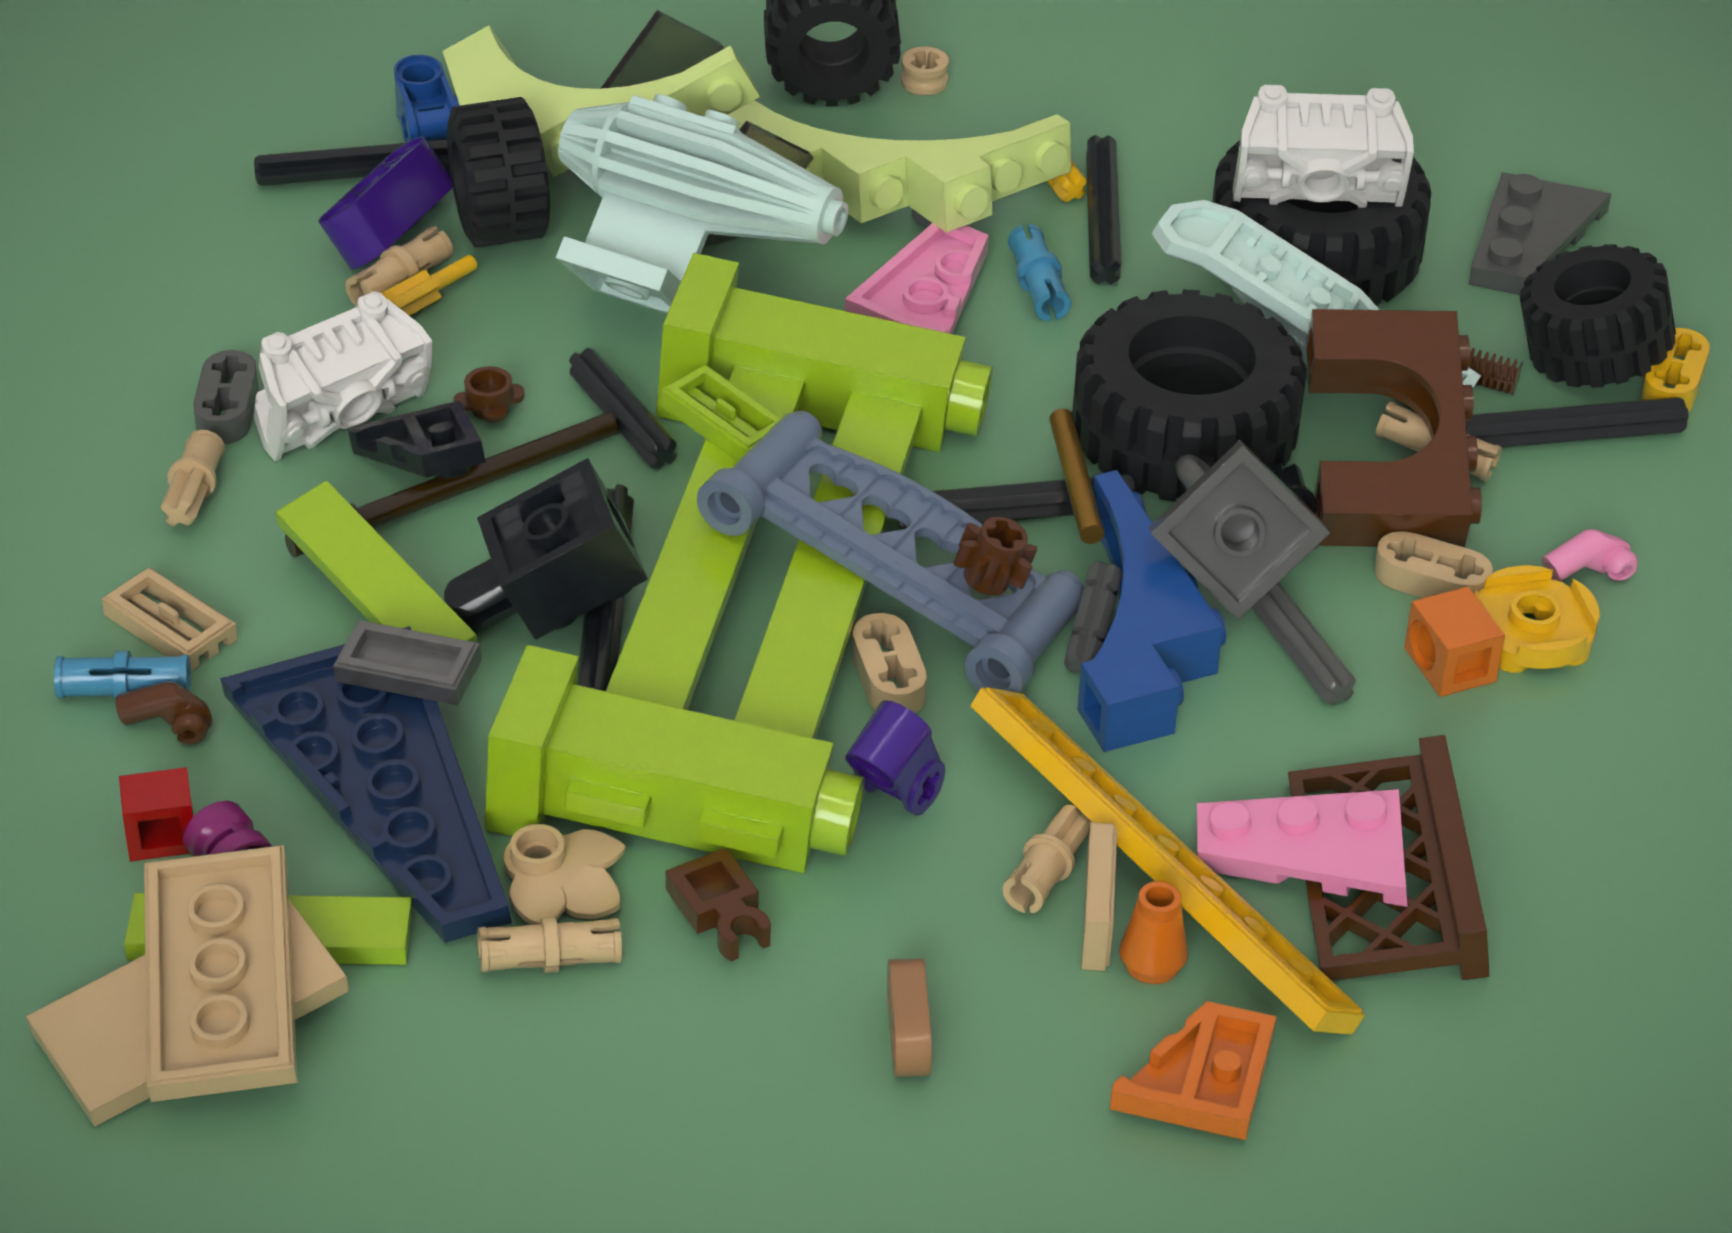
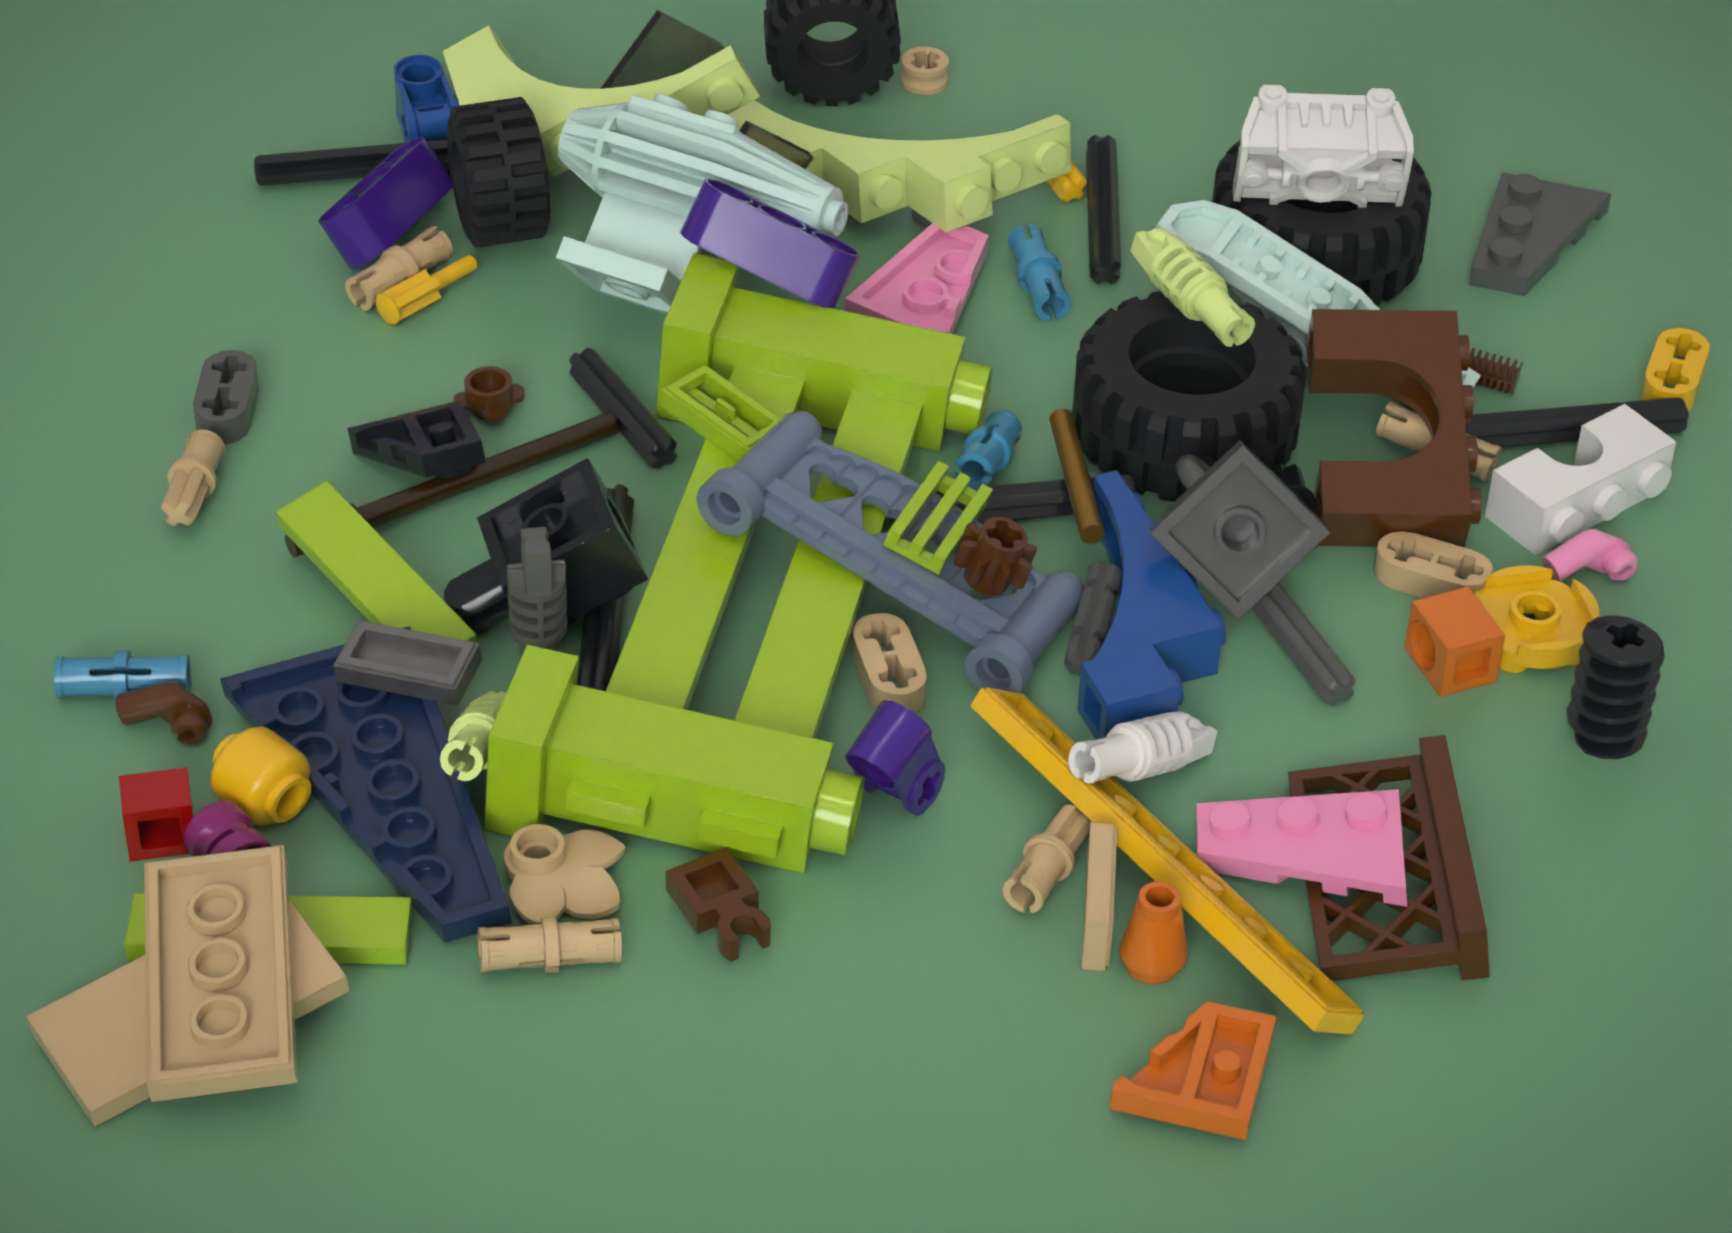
(160, 624): tan tile -> none
(261, 775): none -> yellow head
(339, 374): white piece -> none
(469, 737): none -> yellowish green hinge
(537, 594): none -> dark grey hinge
(769, 243): none -> beam
(909, 1017): medium nougat beam -> none
(954, 491): none -> lime tile
(989, 448): none -> dark azure pin
(1143, 748): none -> white hinge
(1191, 284): none -> yellowish green hinge
(1598, 315): black tyre -> none
(1614, 686): none -> black piece
(1615, 467): none -> white arch

